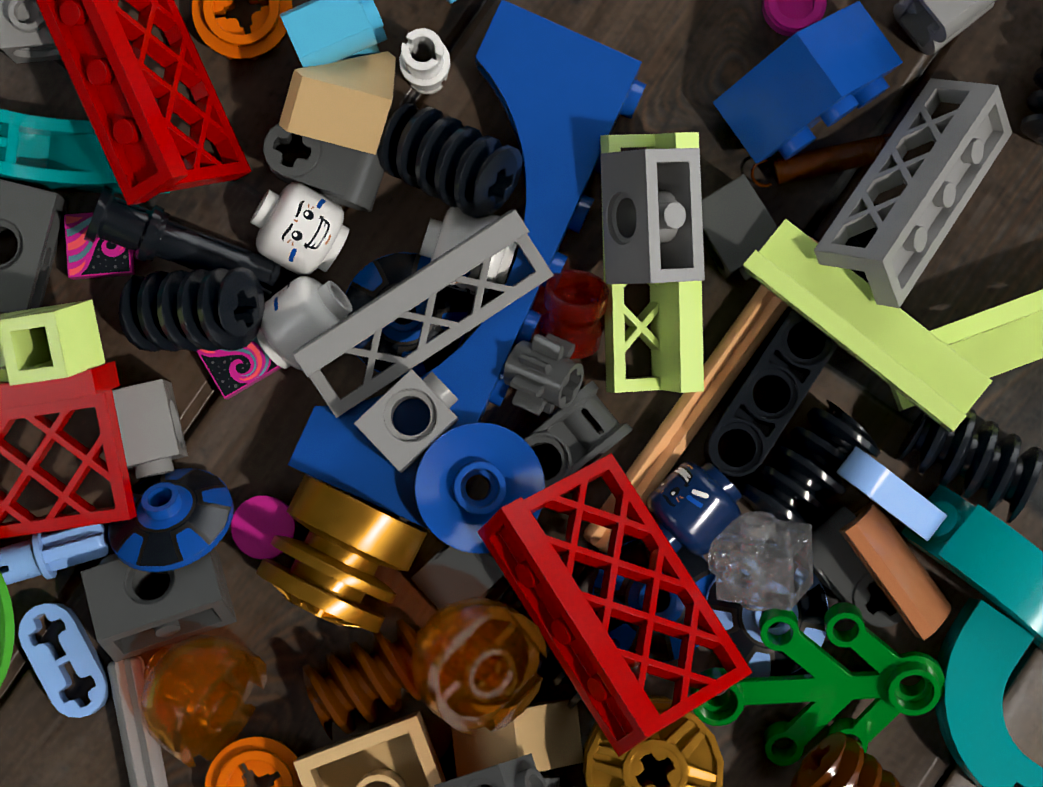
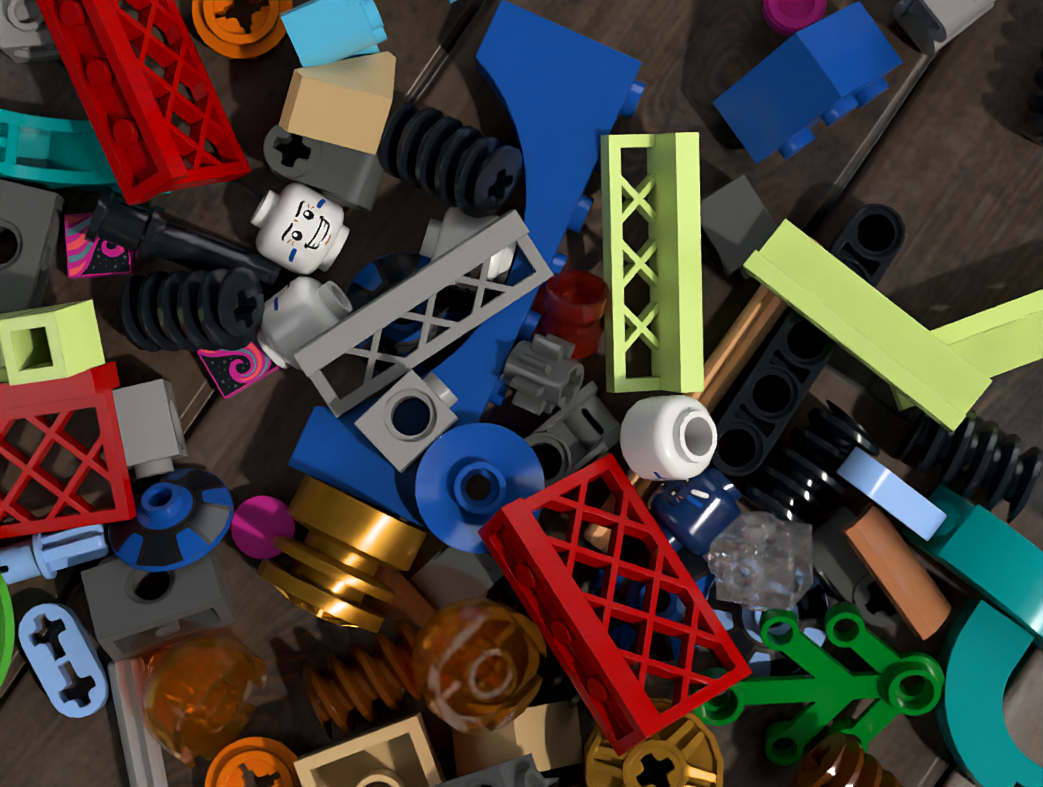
(424, 61): white pin -> none
(652, 216): light grey brick -> none
(668, 438): none -> white head
(826, 160): reddish brown piece -> none
(935, 190): light grey fence -> none

